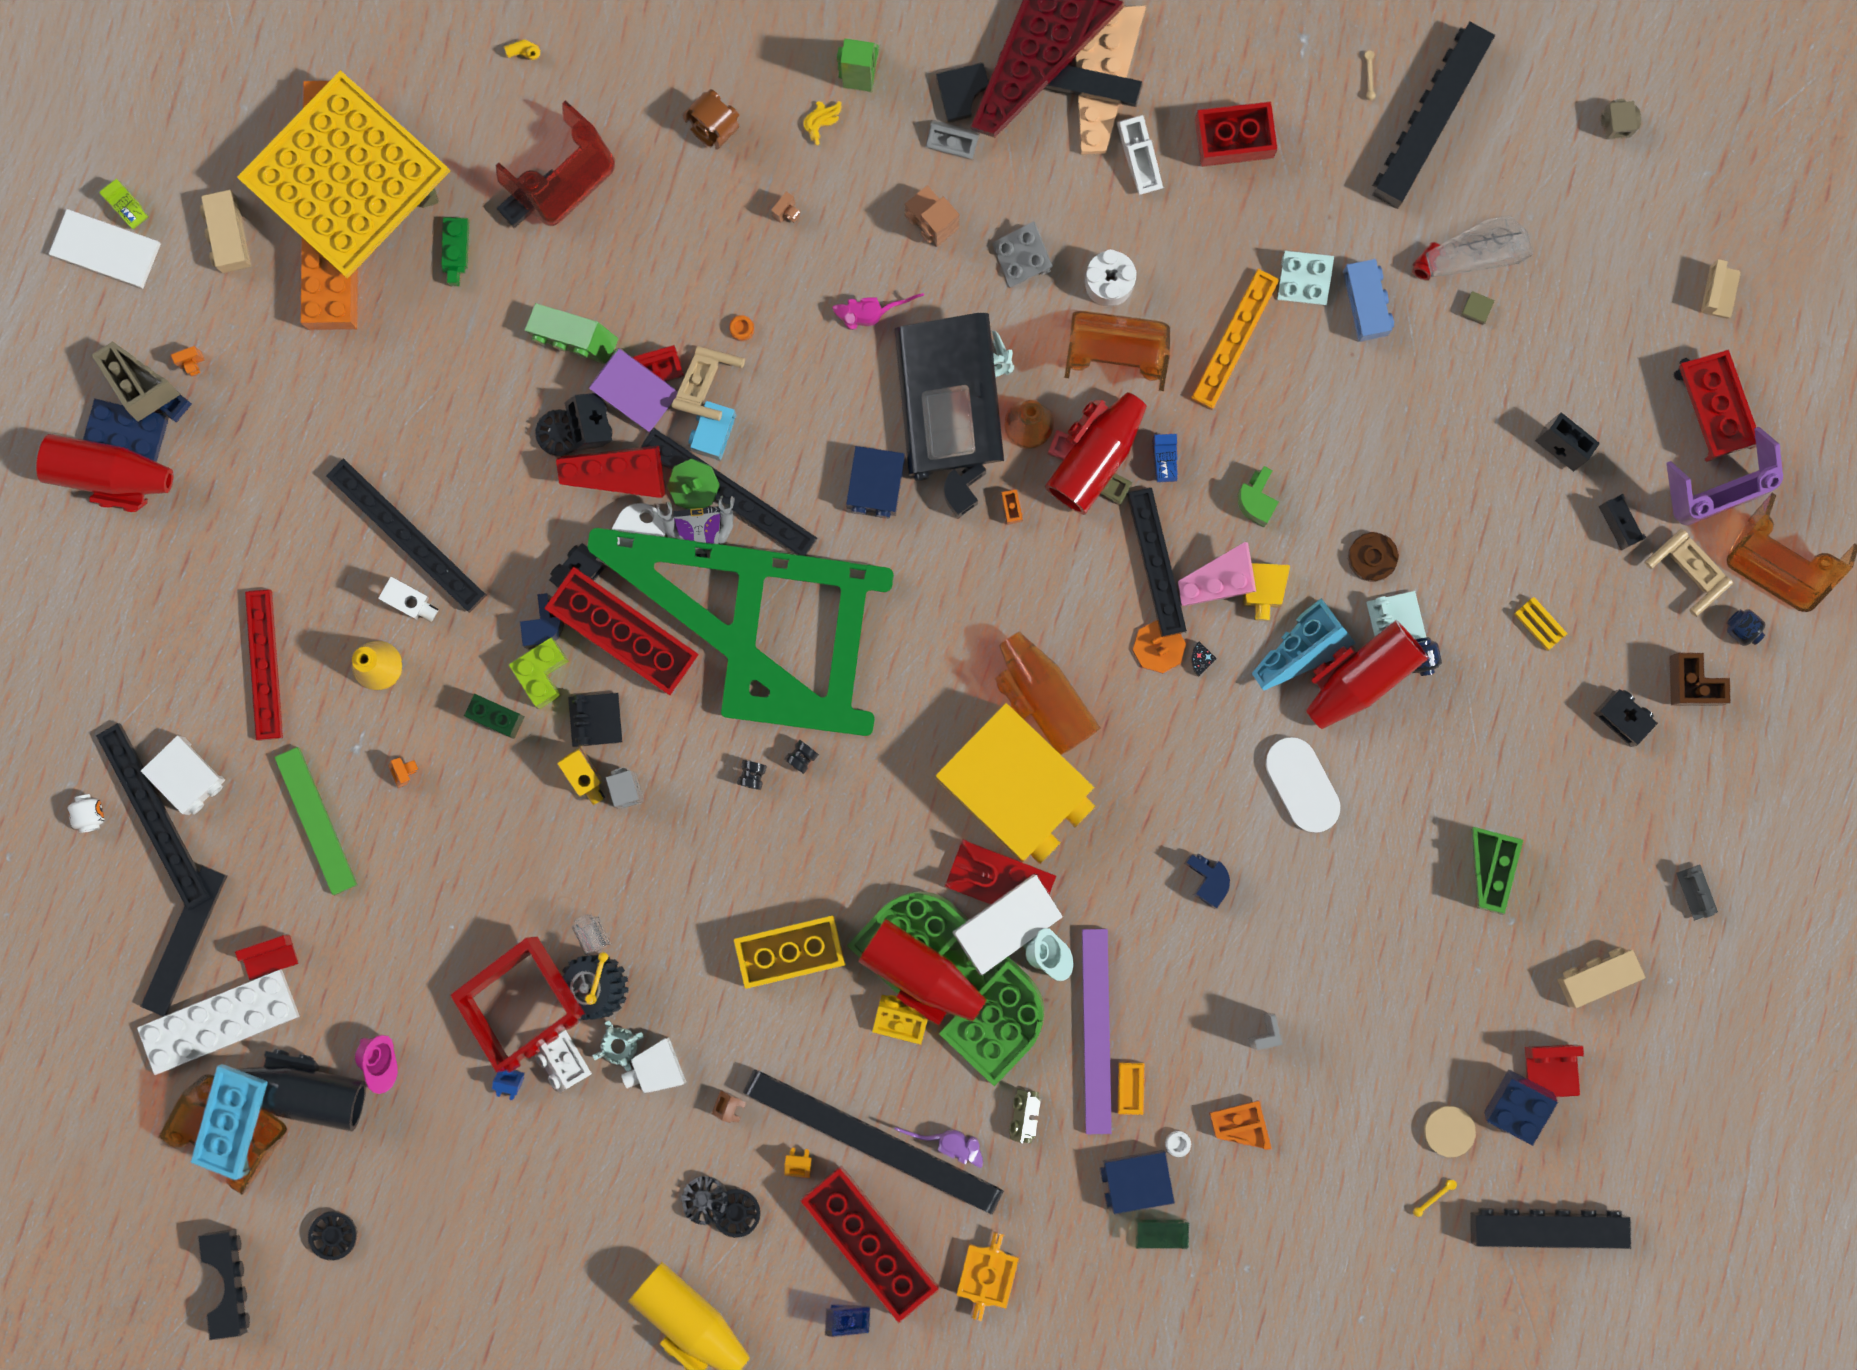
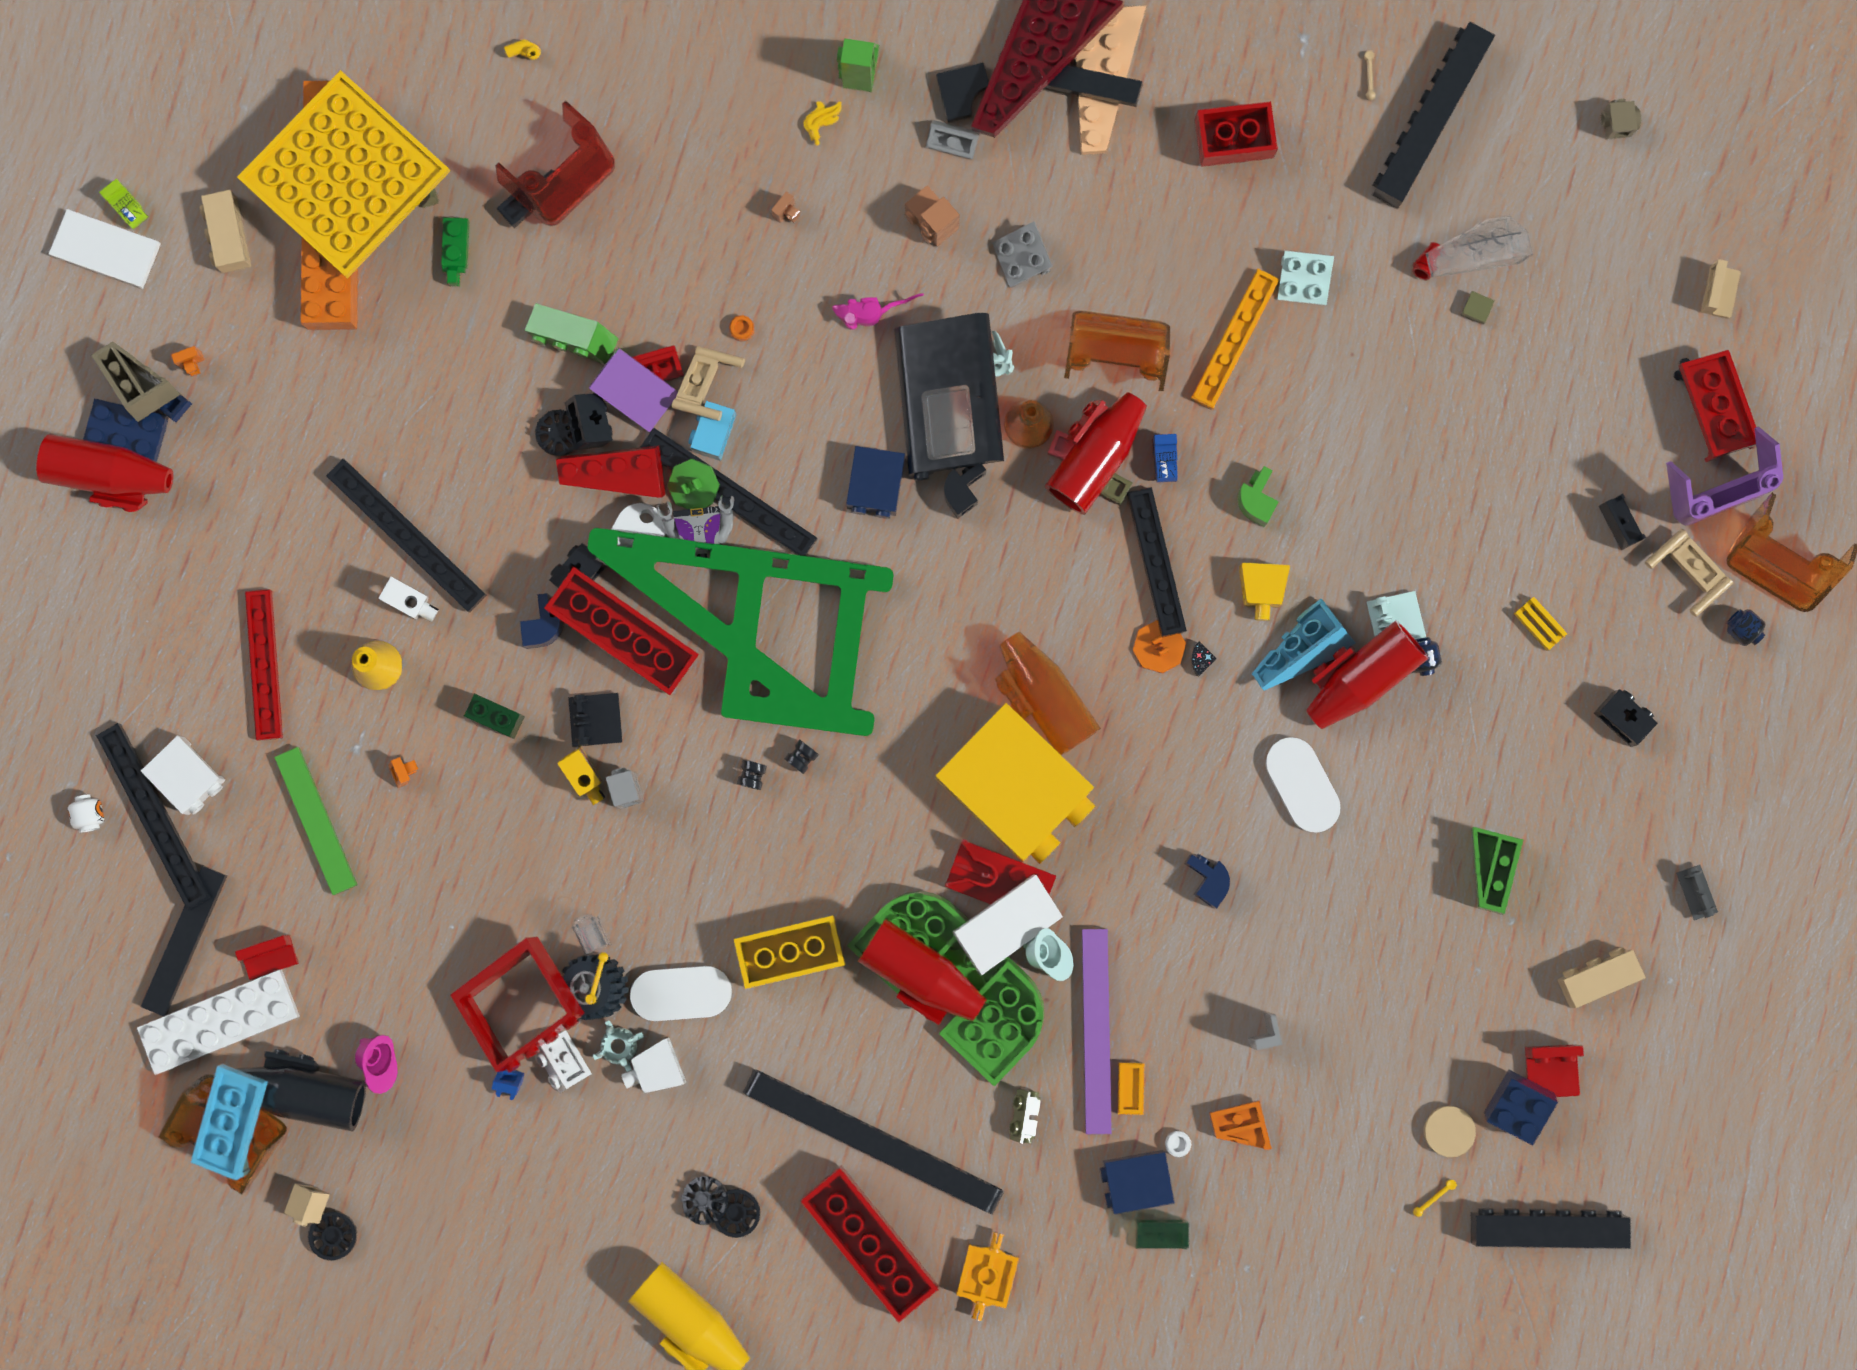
(222, 1252): black arch -> none
(306, 1204): none -> tan brick
(533, 672): lime brick -> none
(681, 993): none -> white tile
(712, 119): dark orange brick -> none
(726, 1106): dark orange tile -> none
(796, 1165): light orange tile -> none
(847, 1320): clear blue slope -> none
(899, 1021): yellow bracket -> none
(954, 1144): medium lavender animal -> none
(1011, 507): orange piece -> none
(1110, 264): white brick -> none
(1140, 154): white slope -> none
(1219, 579): bright pink wing -> none
(1368, 300): medium blue brick -> none
(1373, 556): reddish brown tile -> none
(1567, 441): black brick -> none
(1690, 687): reddish brown brick -> none

